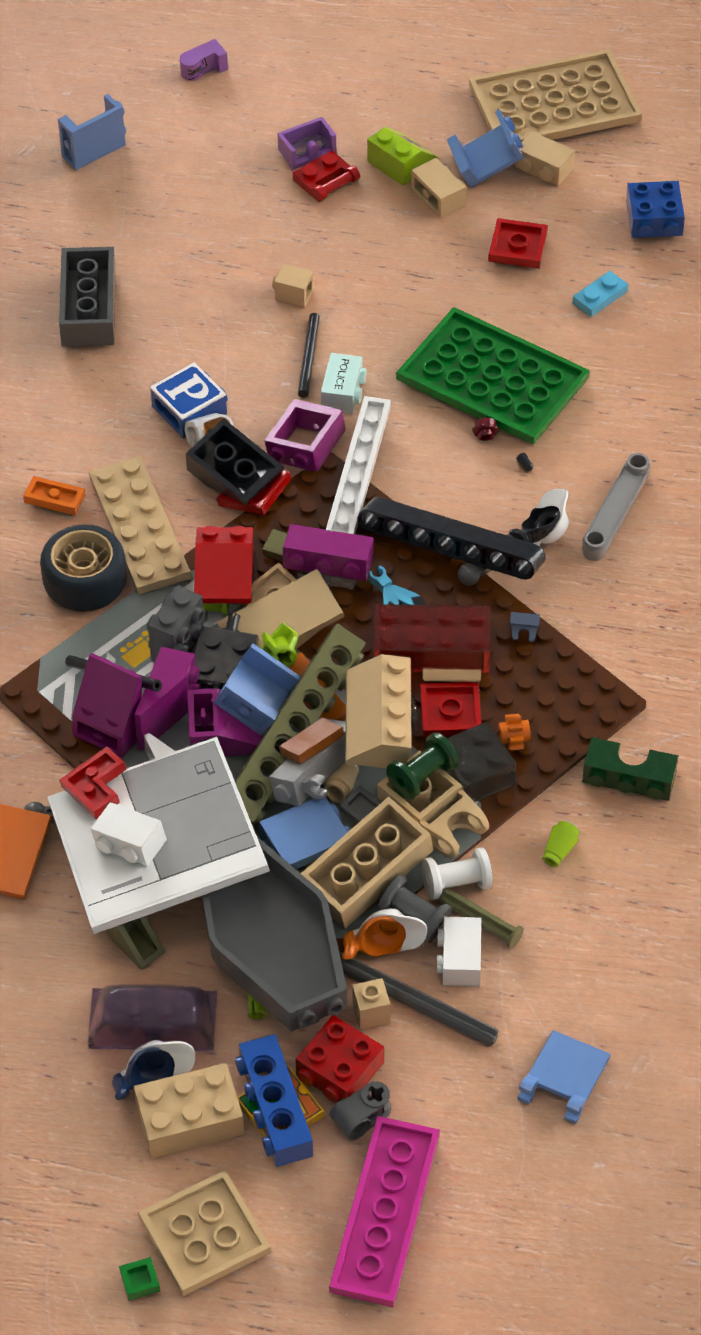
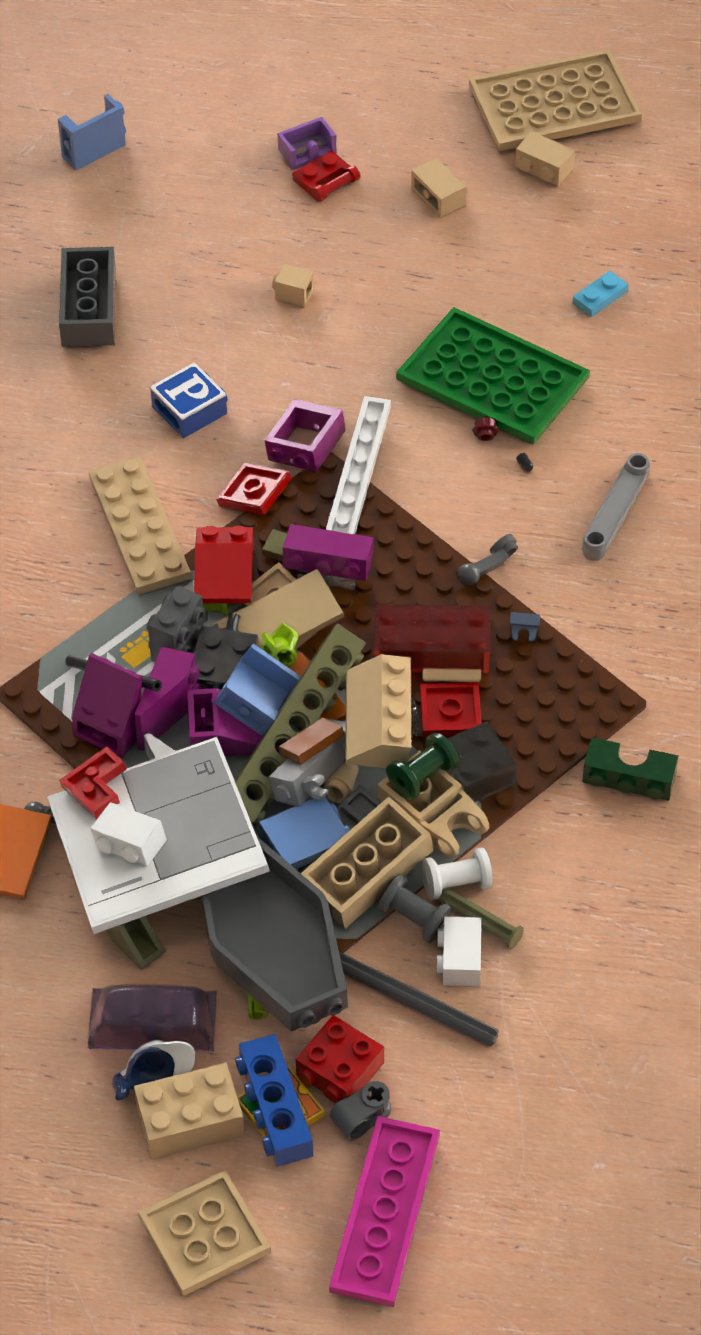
(54, 495): orange plate -> none
(83, 567): black wheel -> none
(139, 1278): green plate -> none
(199, 427): white rock -> none
(203, 60): medium lavender leg -> none
(231, 463): black slope -> none
(308, 355): black bar -> none
(343, 381): light aqua brick -> none
(371, 1004): tan brick -> none
(385, 934): orange hair -> none
(394, 594): medium azure piece -> none
(396, 154): lime slope -> none
(451, 538): black beam -> none
(487, 153): medium blue panel -> none
(514, 731): orange gear -> none
(518, 243): red plate -> none
(546, 521): hair -> none
(560, 843): lime cone -> none
(567, 1070): medium blue flag -> none
(655, 209): blue brick -> none

